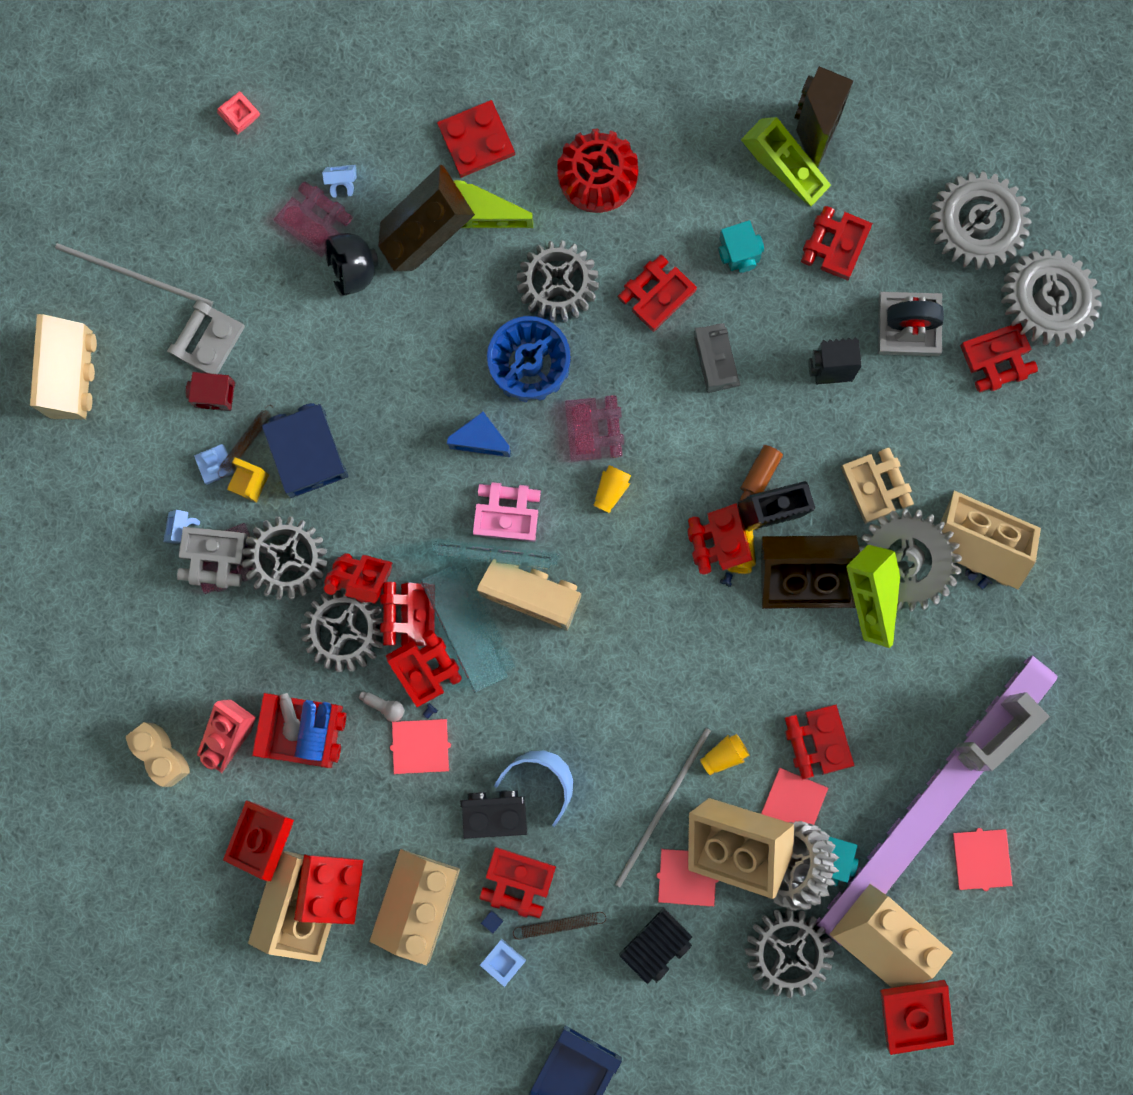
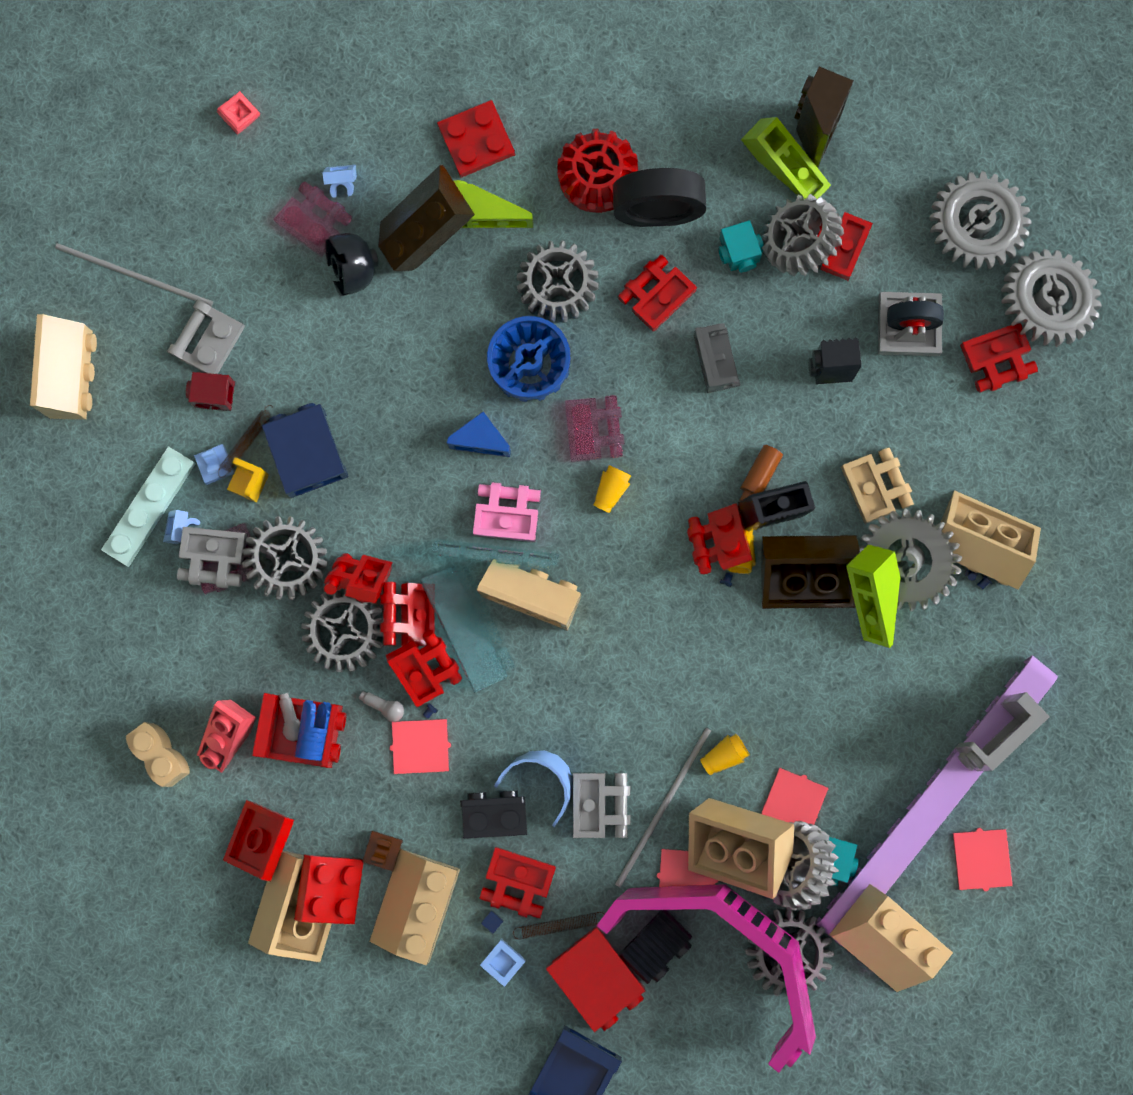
(148, 506): none -> light aqua plate
(382, 850): none -> reddish brown tile
(589, 805): none -> light grey plate
(596, 980): none -> red panel
(659, 197): none -> black tyre
(752, 925): none -> dark pink panel
(803, 250): none -> light grey gear
(828, 739): red plate -> none
(917, 1017): red plate -> none

